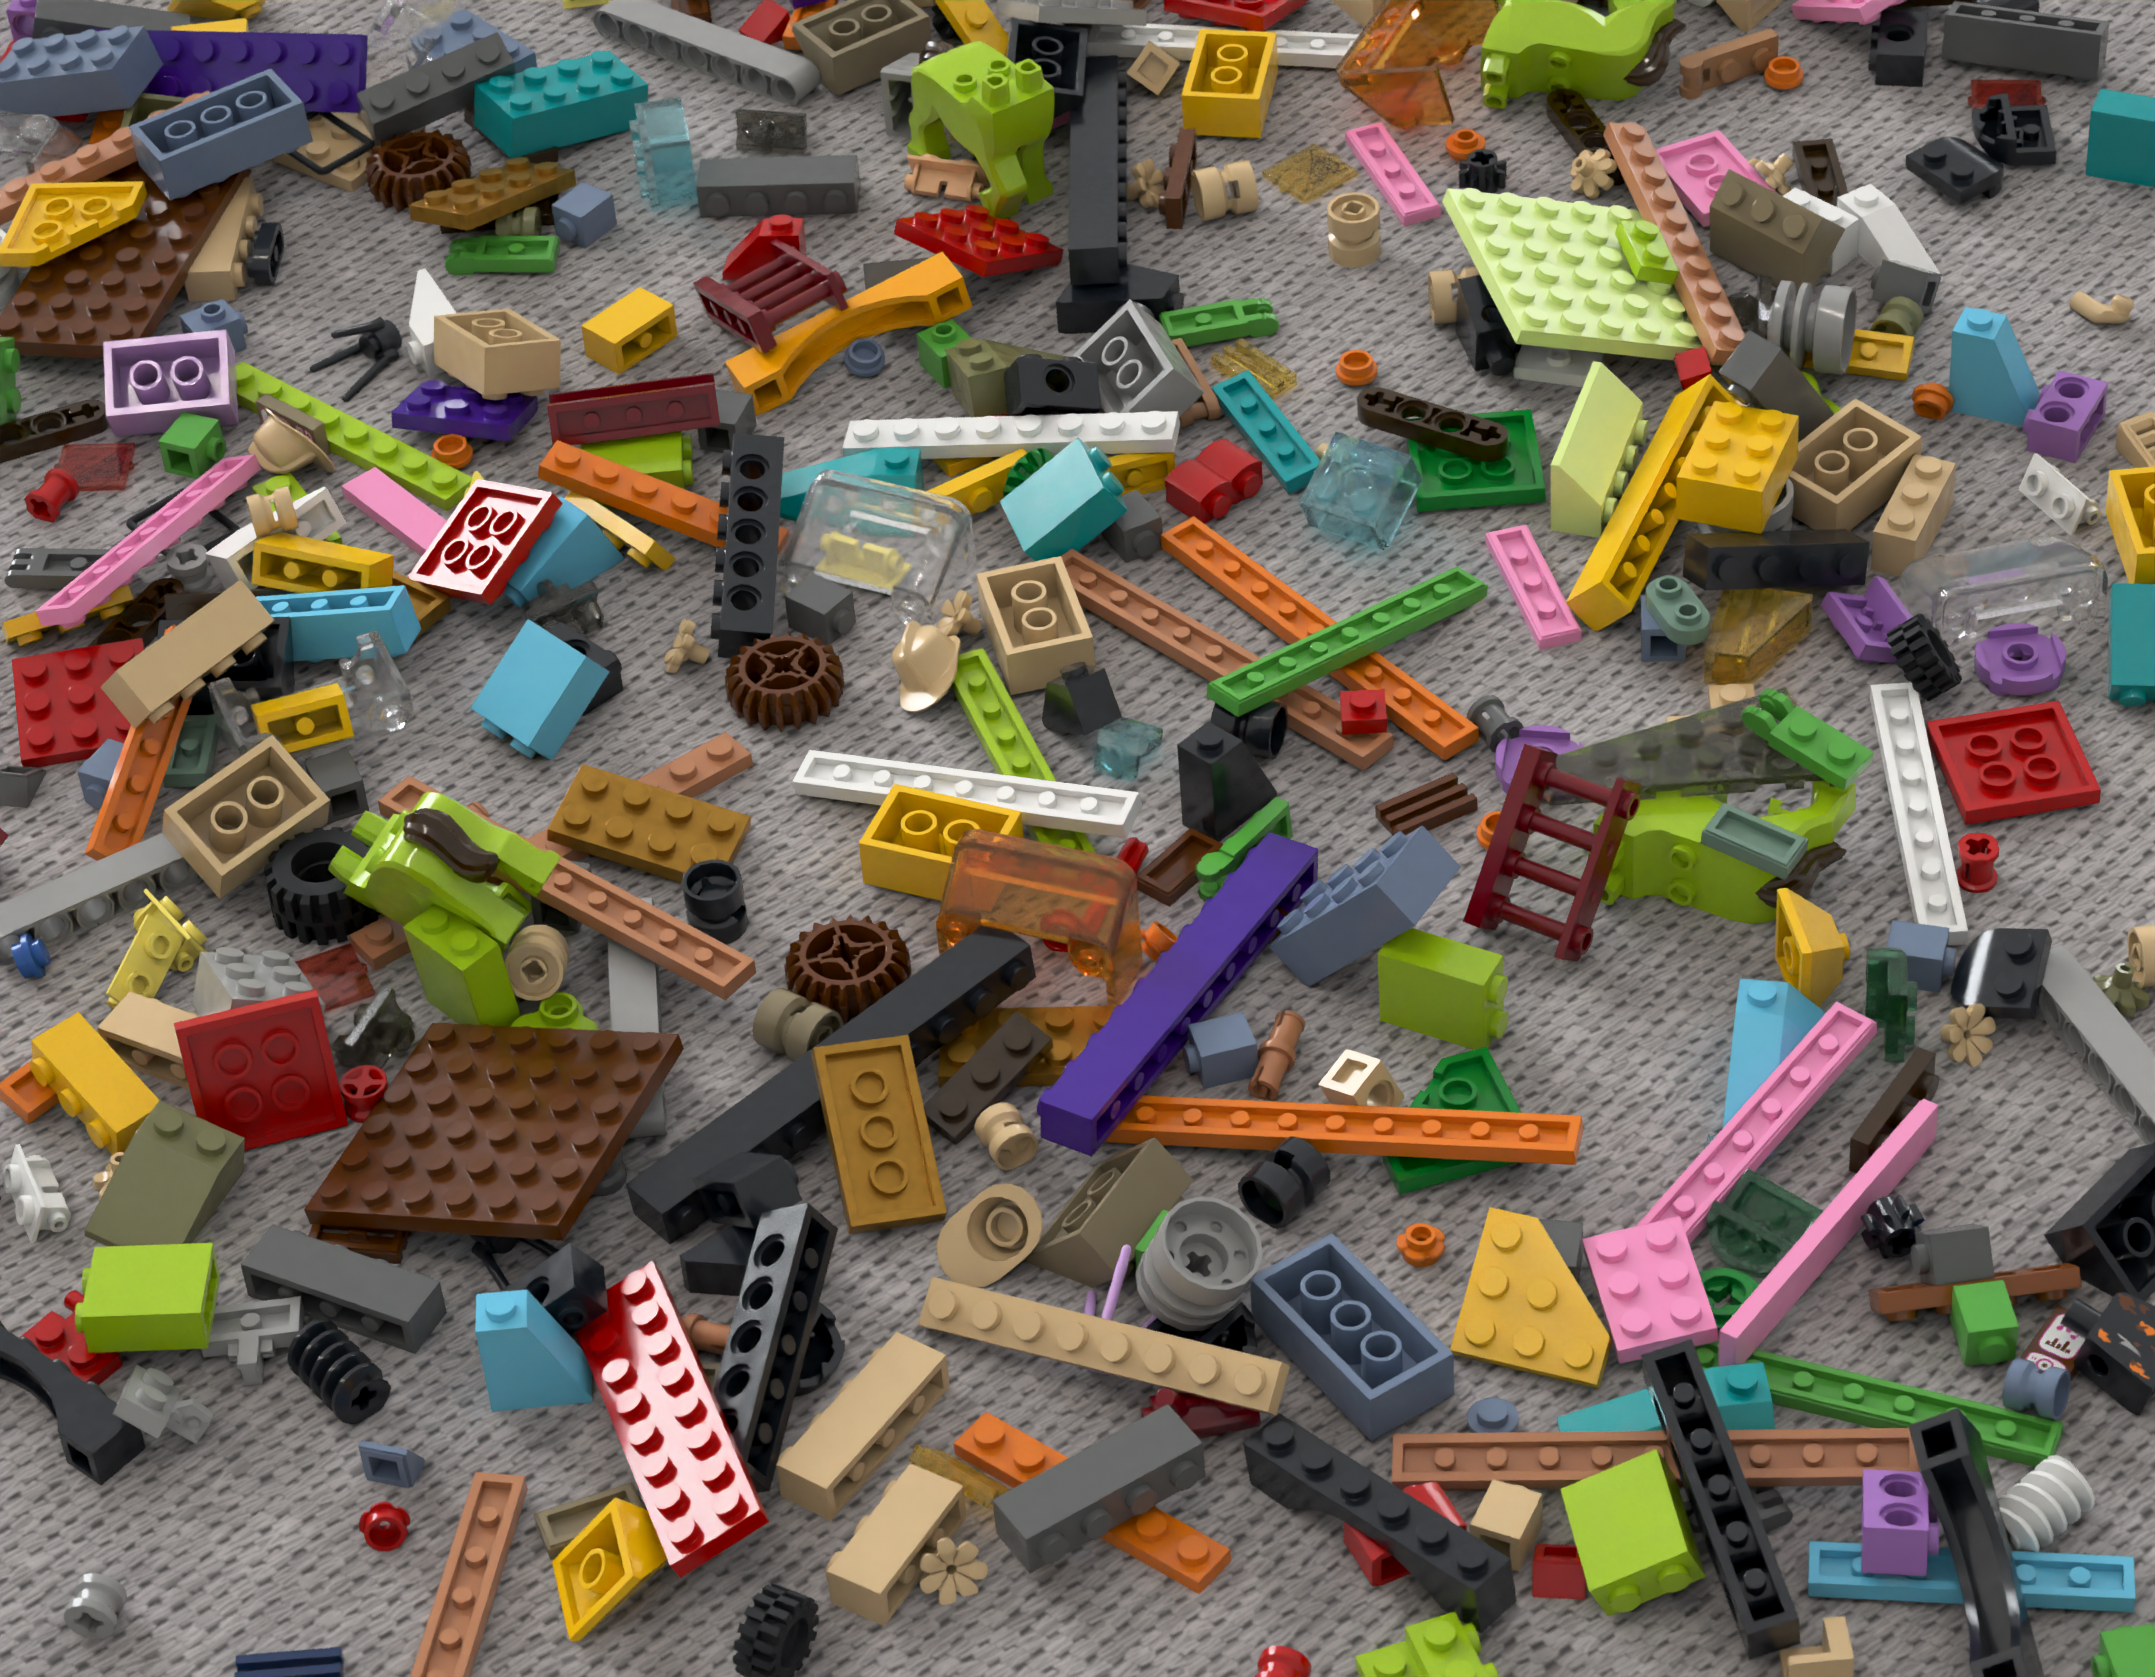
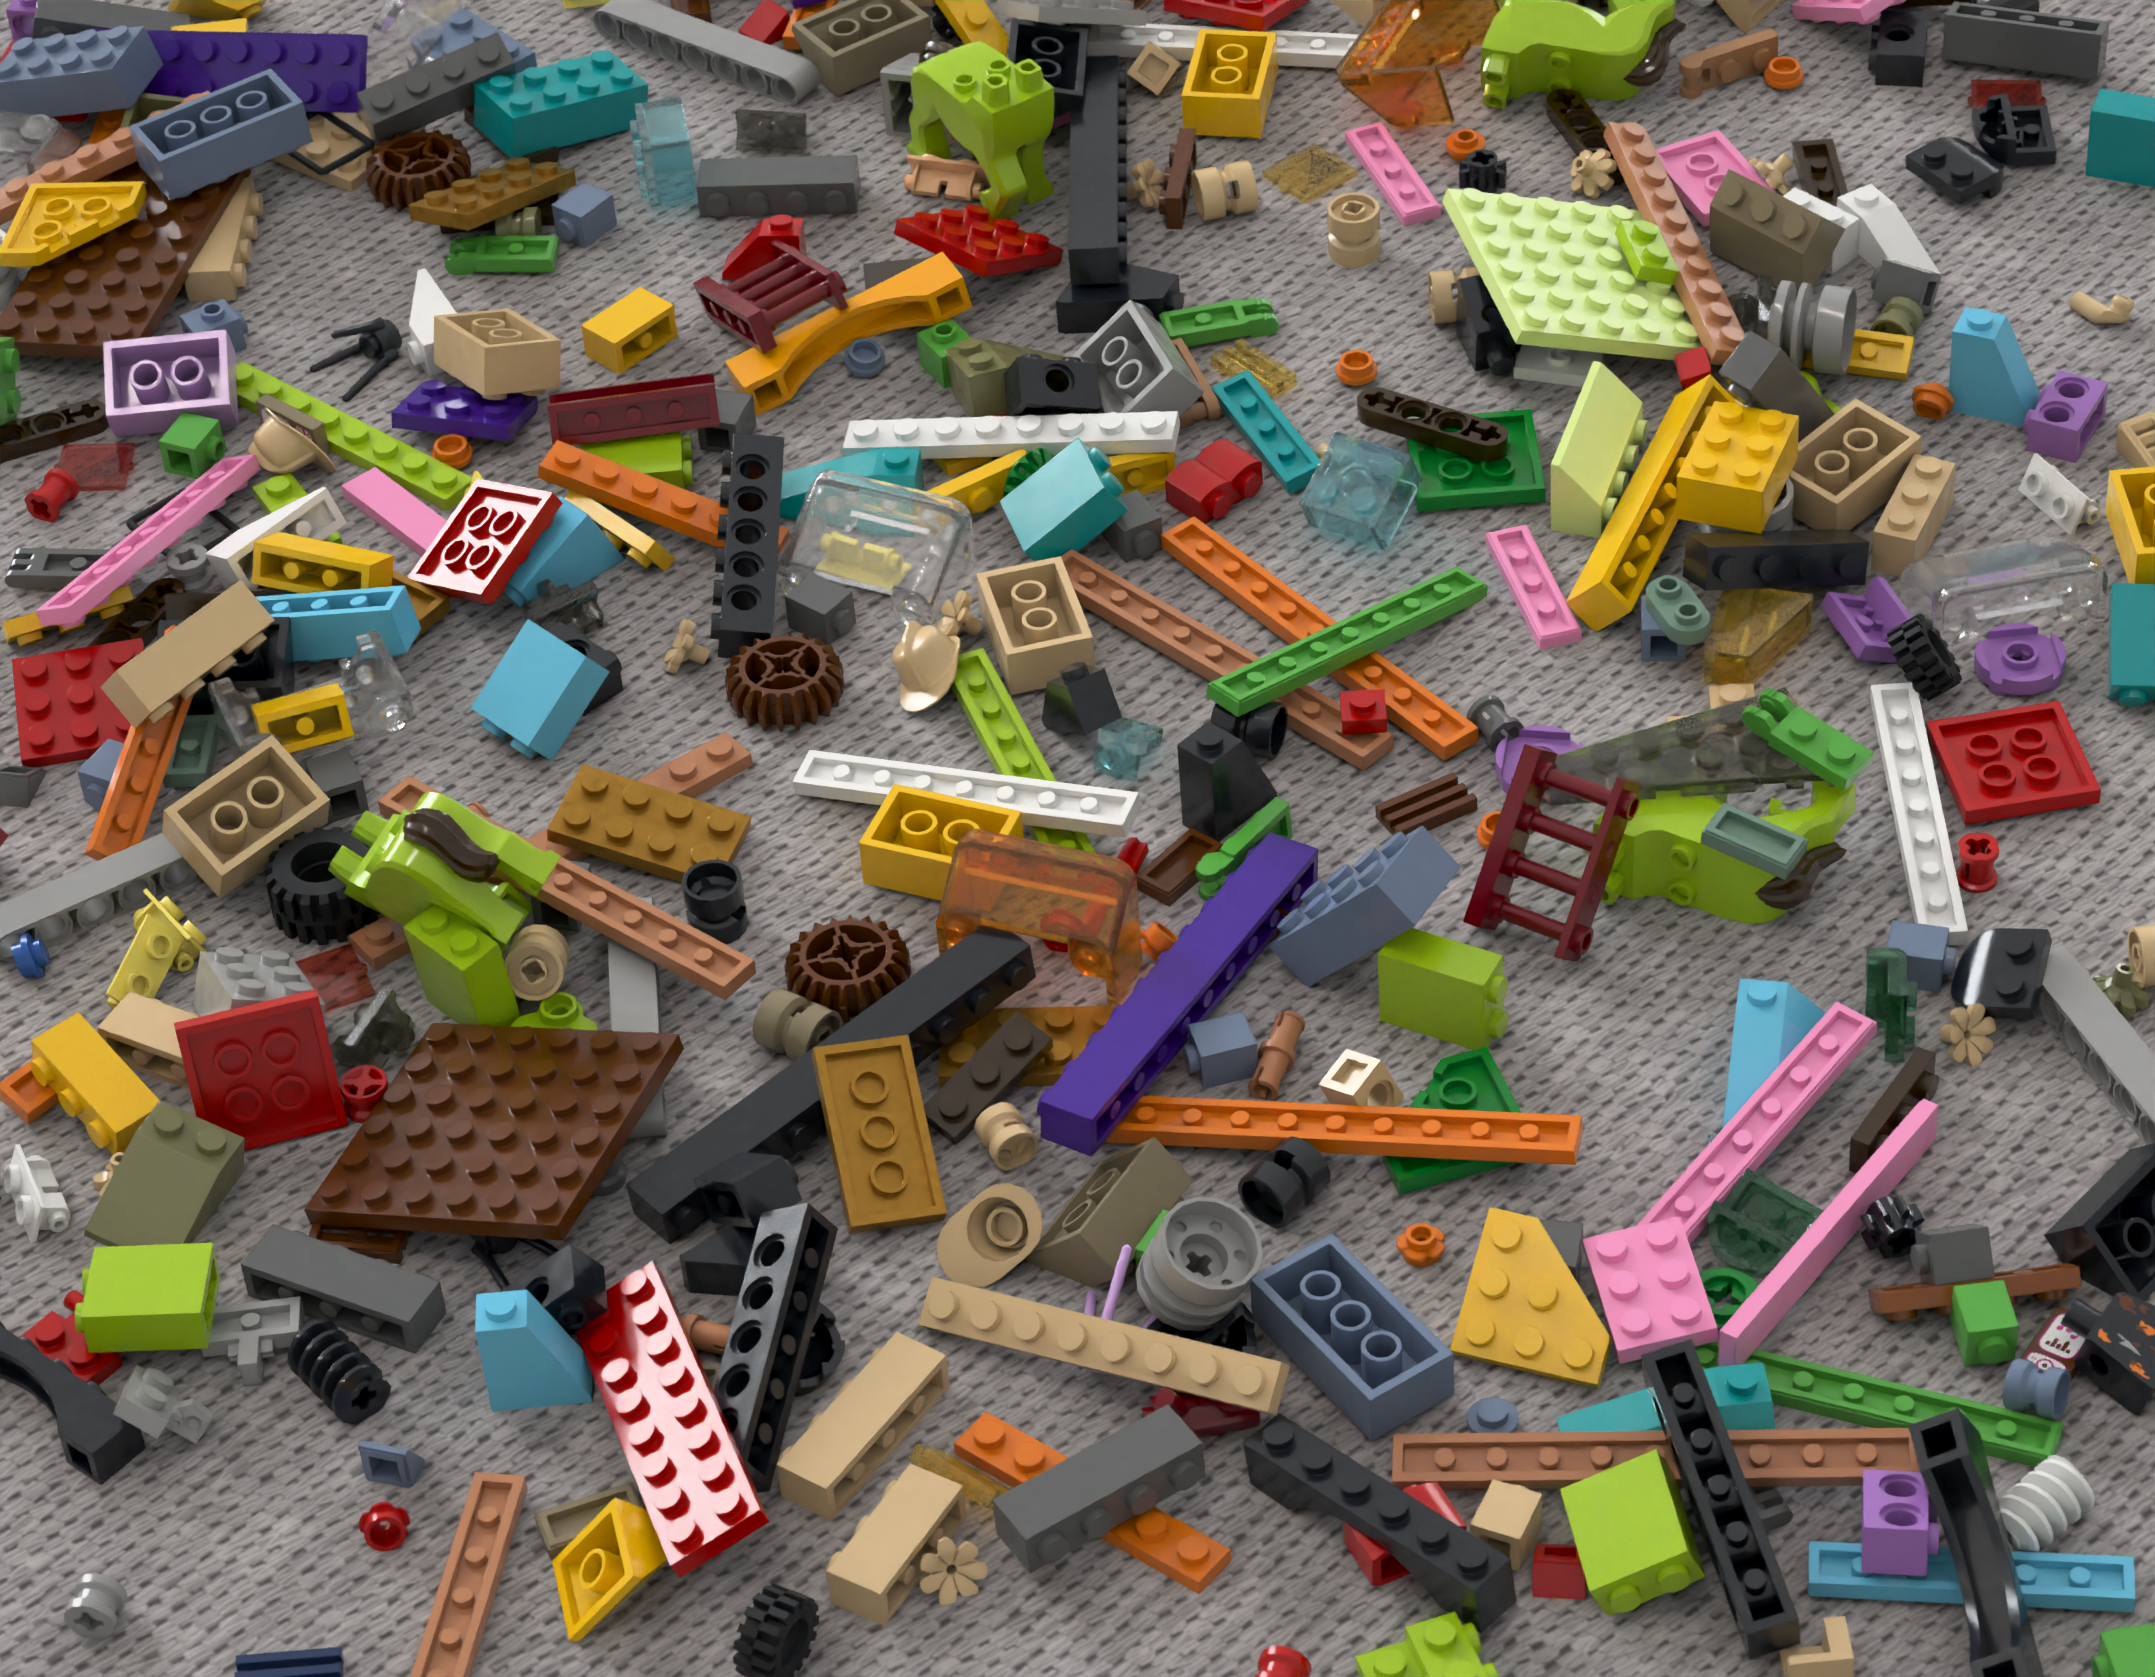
(262, 513): tan wheel -> none
(267, 253): black plate -> none
(1808, 946): yellow slope -> none

